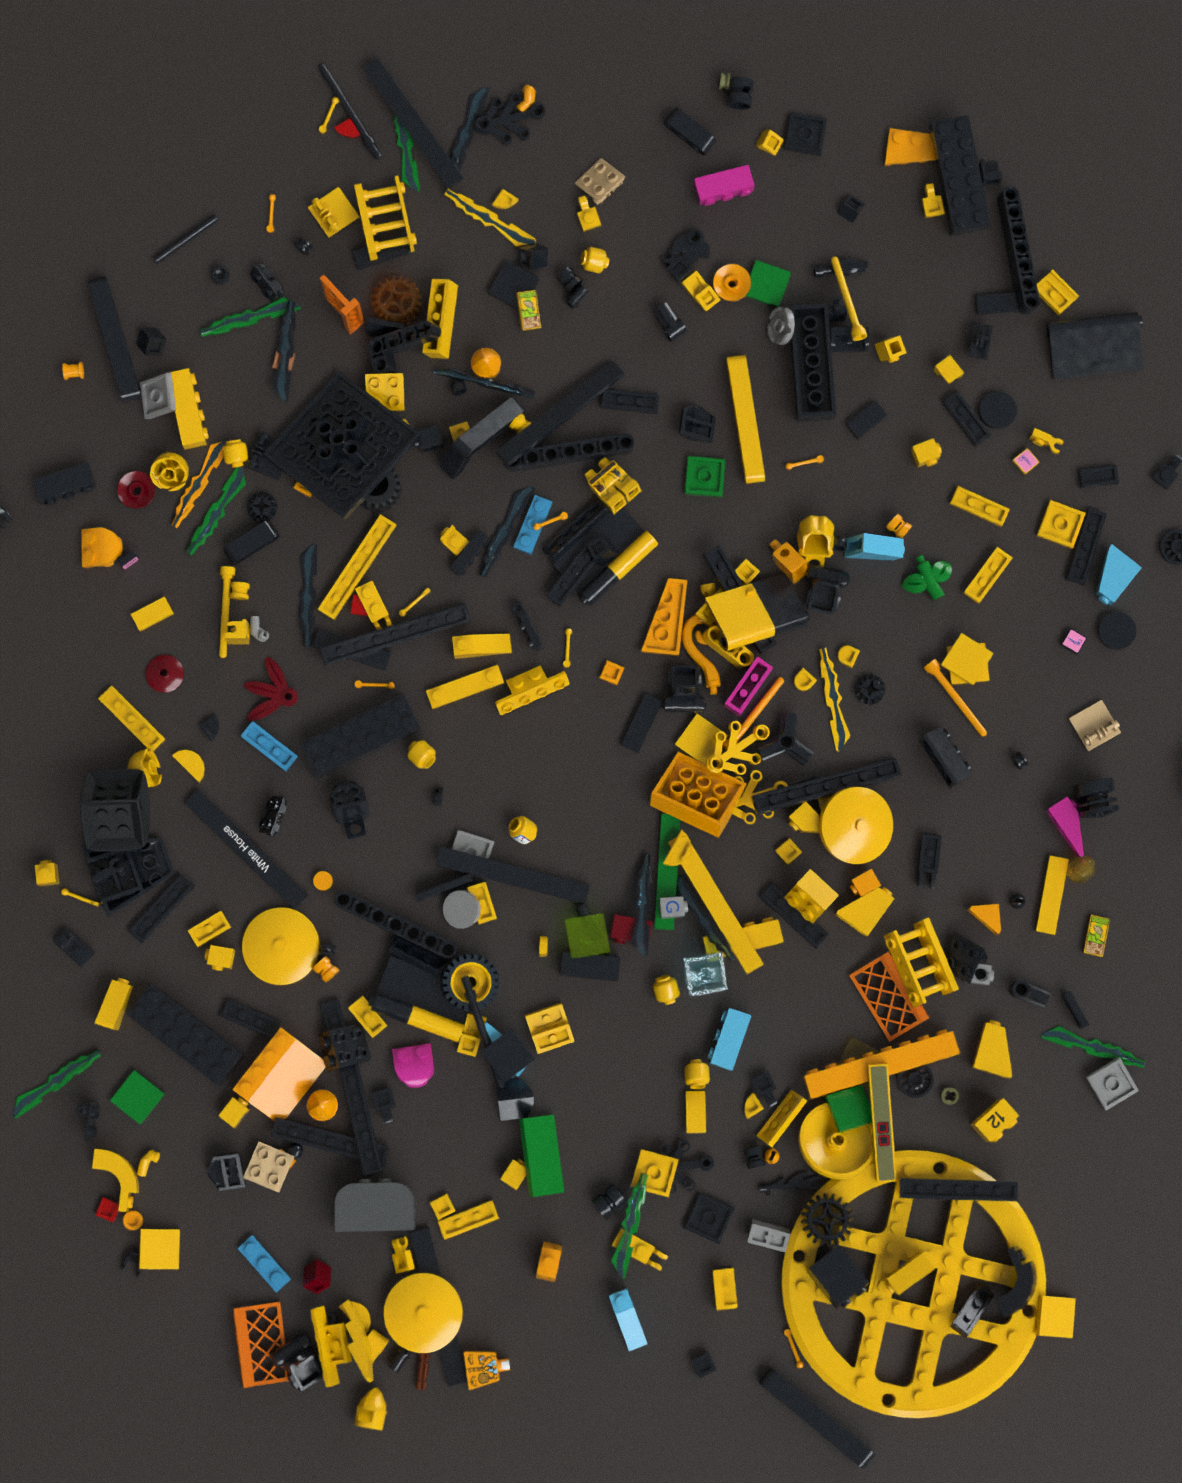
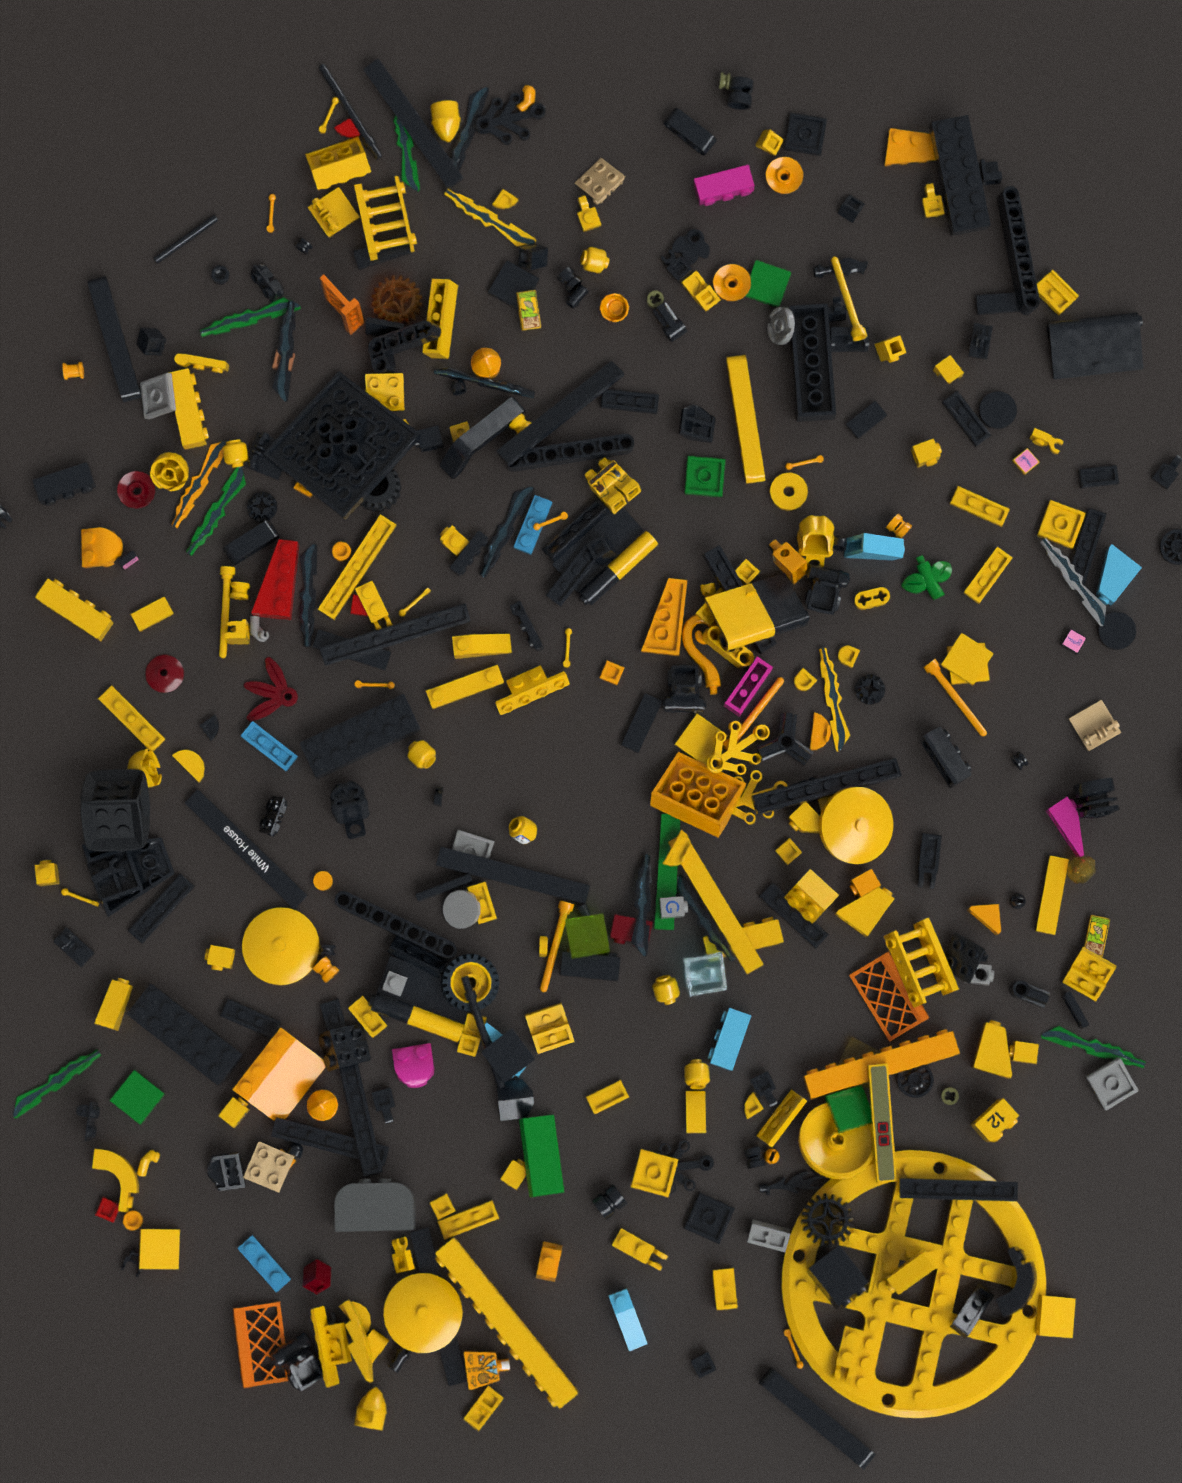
(74, 610): none -> yellow brick
(200, 362): none -> yellow hinge
(209, 929): yellow plate -> none
(278, 586): none -> red wedge
(338, 163): none -> yellow slope
(341, 551): none -> light orange tile
(394, 983): none -> light grey brick
(422, 1374): copper axle -> none
(445, 119): none -> yellow helmet
(483, 1408): none -> yellow slope
(507, 1323): none -> yellow brick
(564, 910): none -> light orange piece
(607, 1097): none -> yellow tile
(614, 307): none -> light orange hair
(631, 1222): green sword -> none
(653, 294): none -> olive bush
(788, 167): none -> light orange dish
(796, 483): none -> yellow tile
(820, 732): none -> light orange tile
(848, 1352): none -> yellow hinge
(873, 602): none -> yellow beam
(1023, 1052): none -> yellow brick
(1074, 580): none -> light grey sword
(1089, 974): none -> yellow slope

